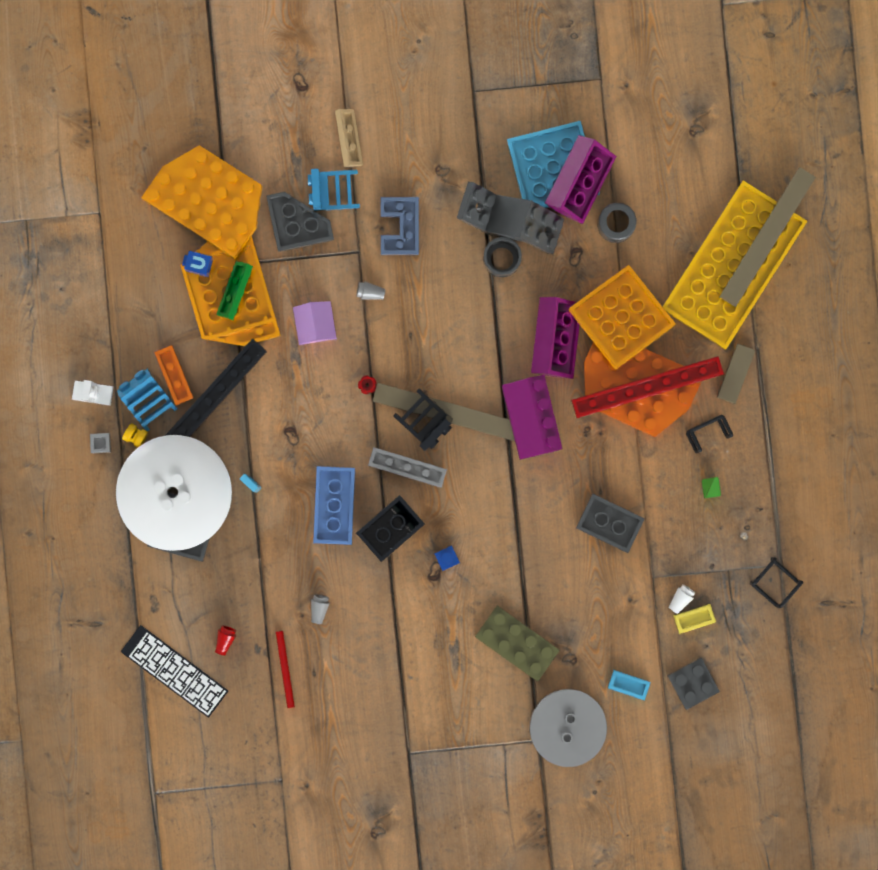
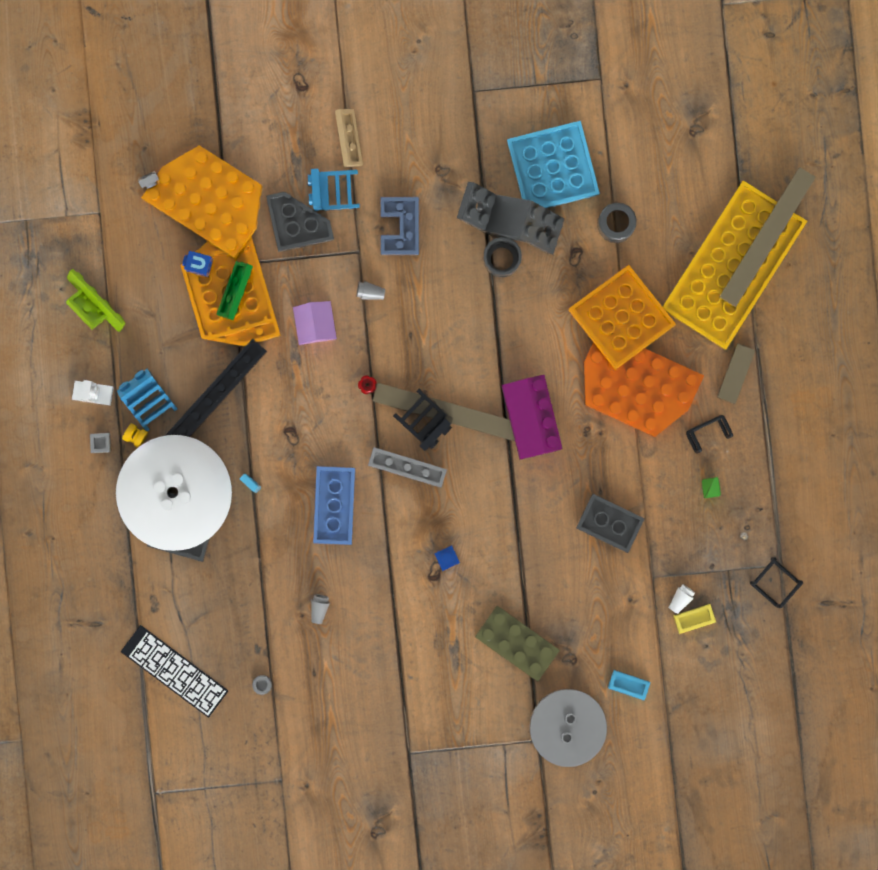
(90, 305): none -> lime bracket
(148, 180): none -> light grey plate
(174, 375): orange plate -> none
(224, 639): red cone -> none
(262, 684): none -> light grey tile
(285, 669): red bar -> none
(390, 528): black brick -> none
(555, 339): magenta slope -> none
(580, 179): magenta slope -> none
(647, 387): red tile -> none
(693, 683): dark grey plate -> none

